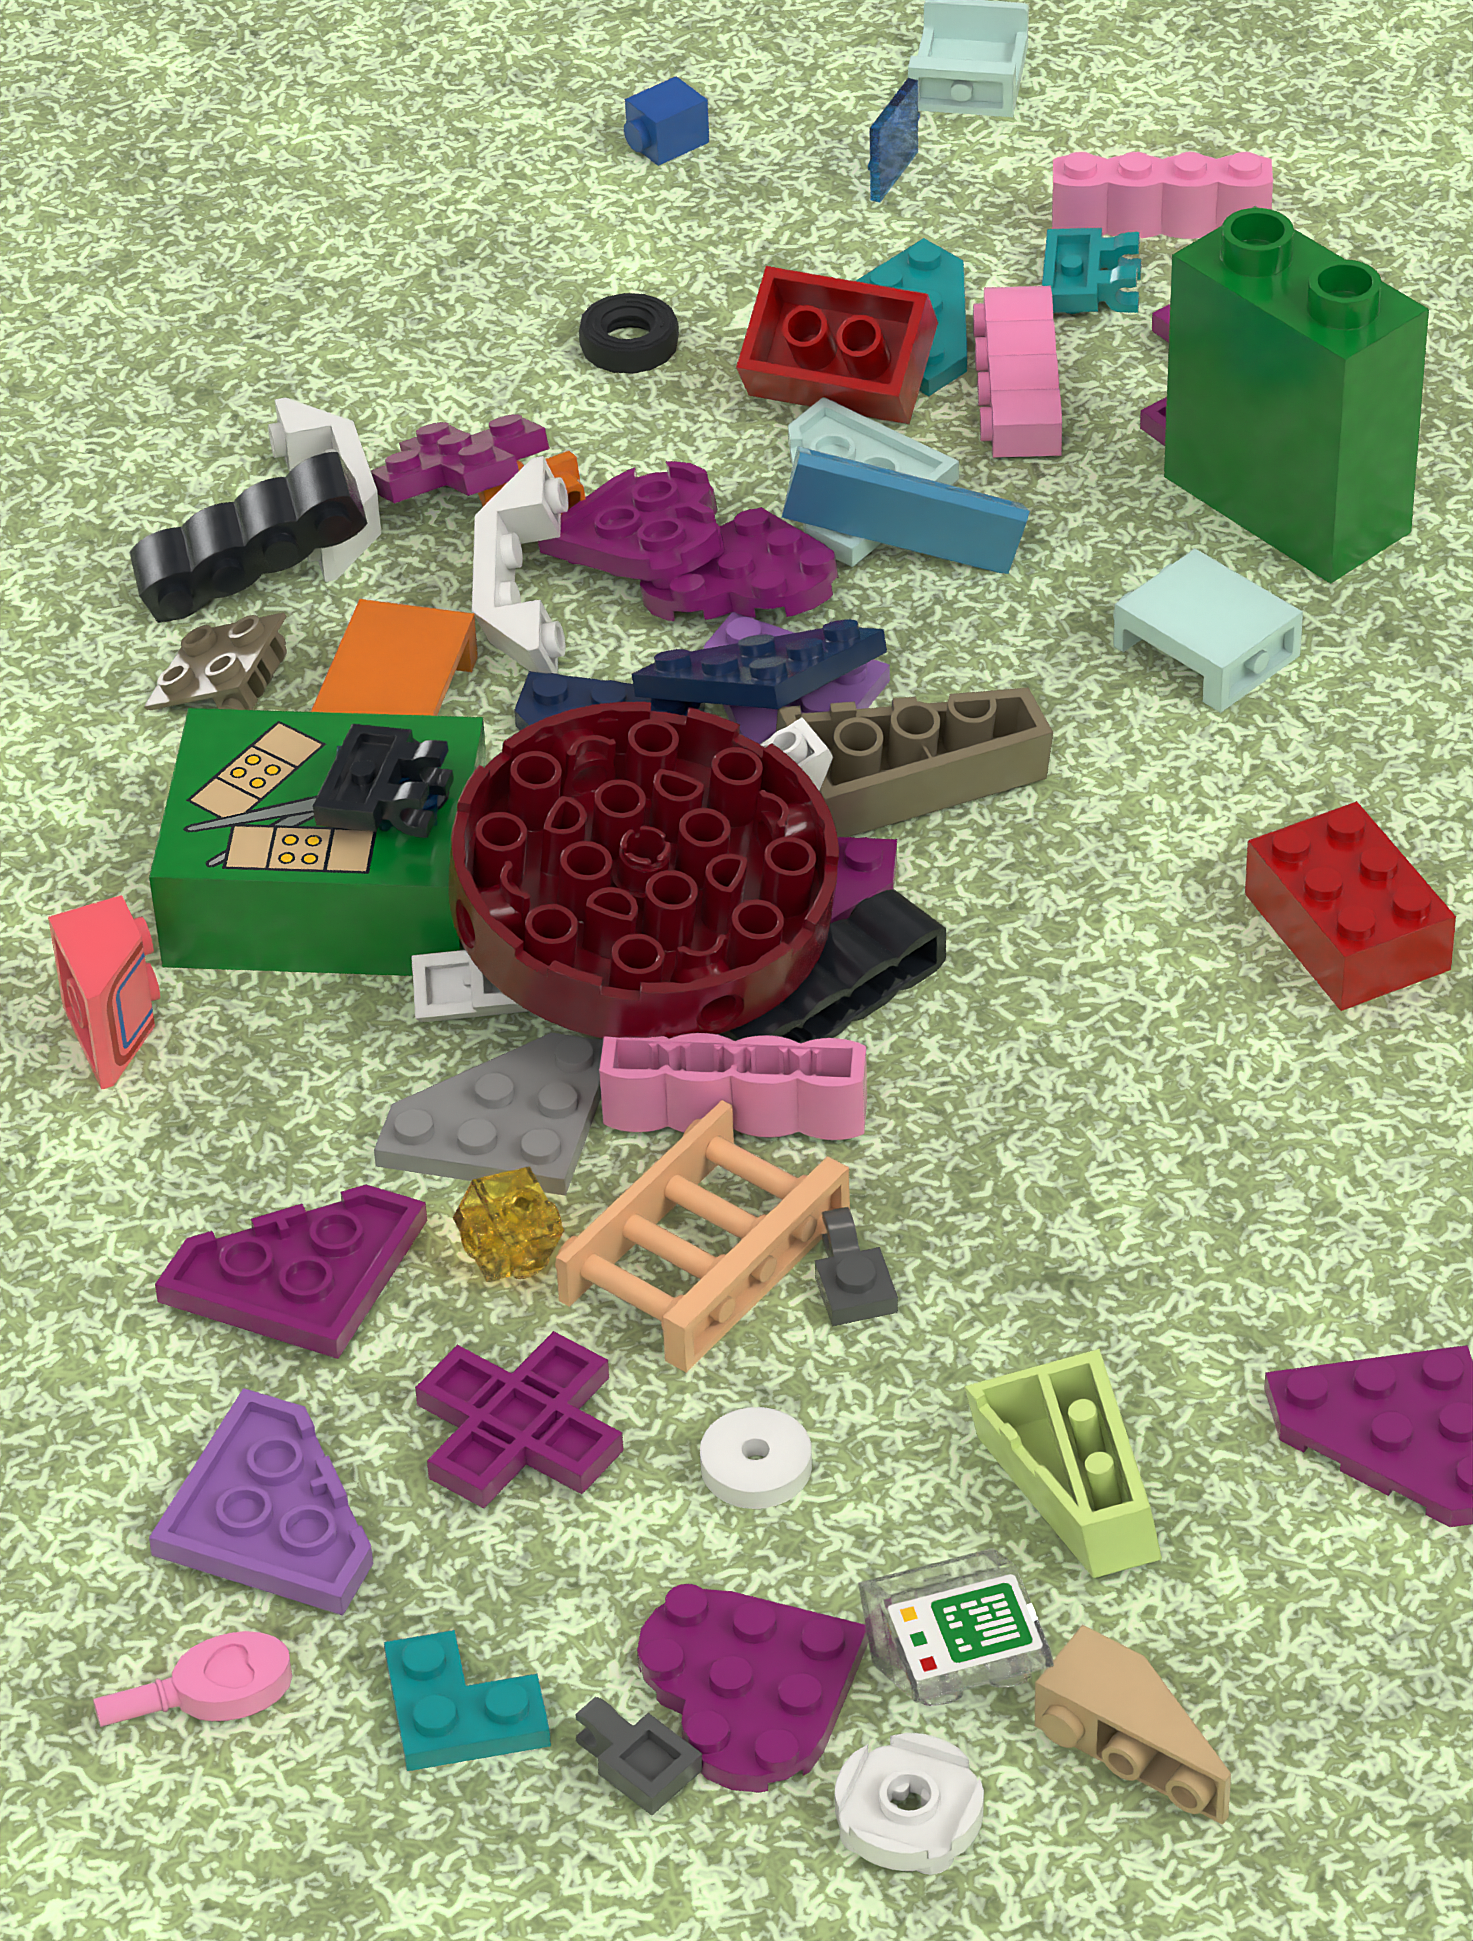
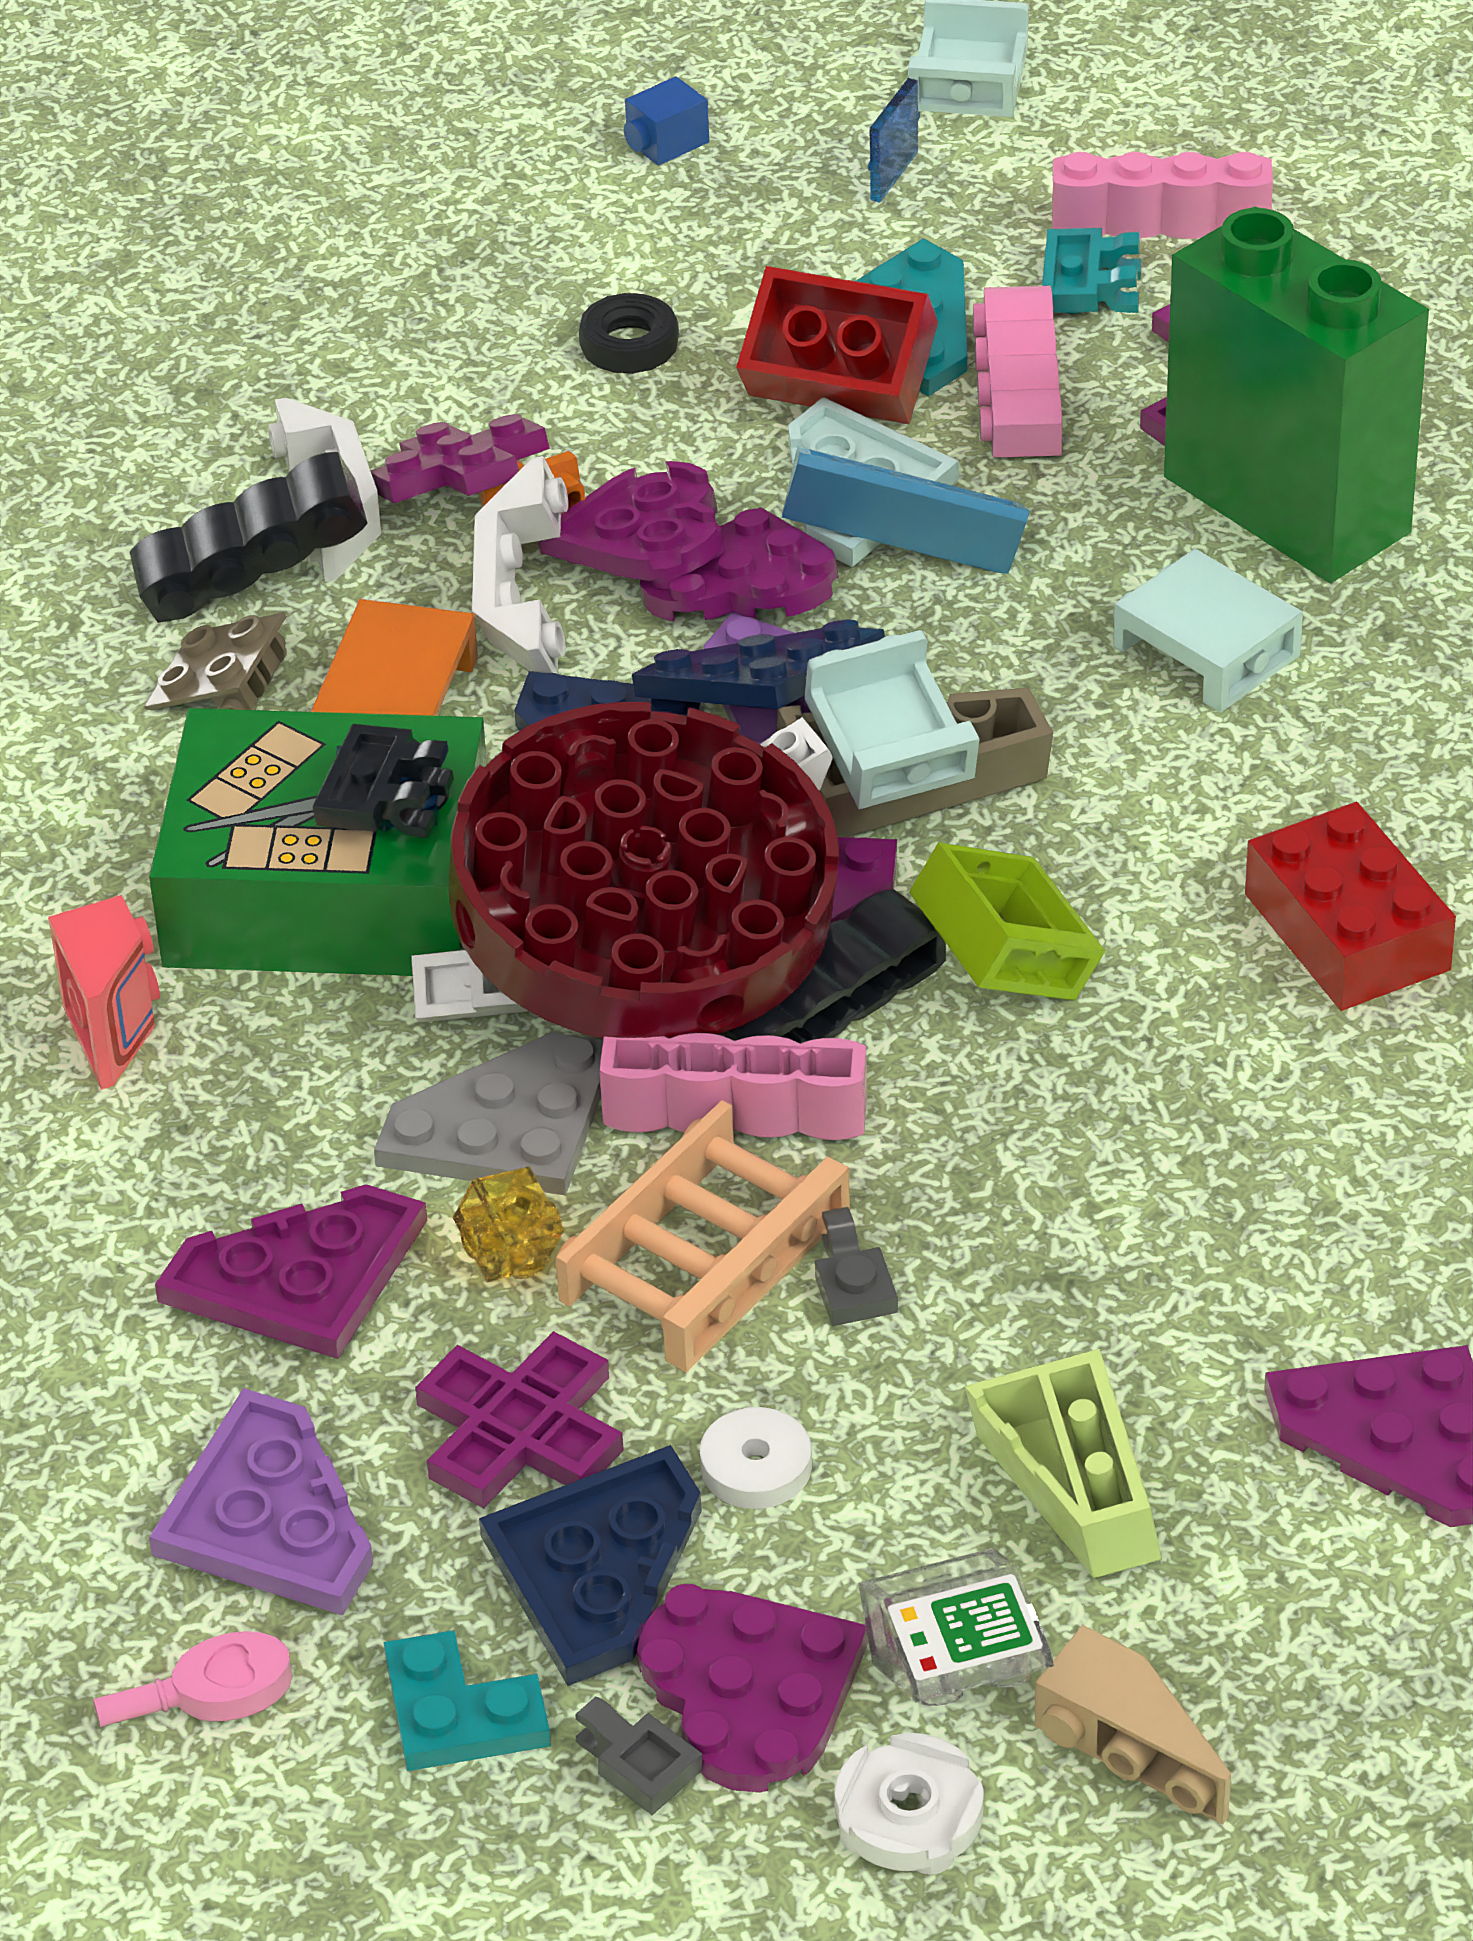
(596, 1557): none -> dark blue plate
(888, 720): none -> light aqua panel
(1039, 947): none -> lime window

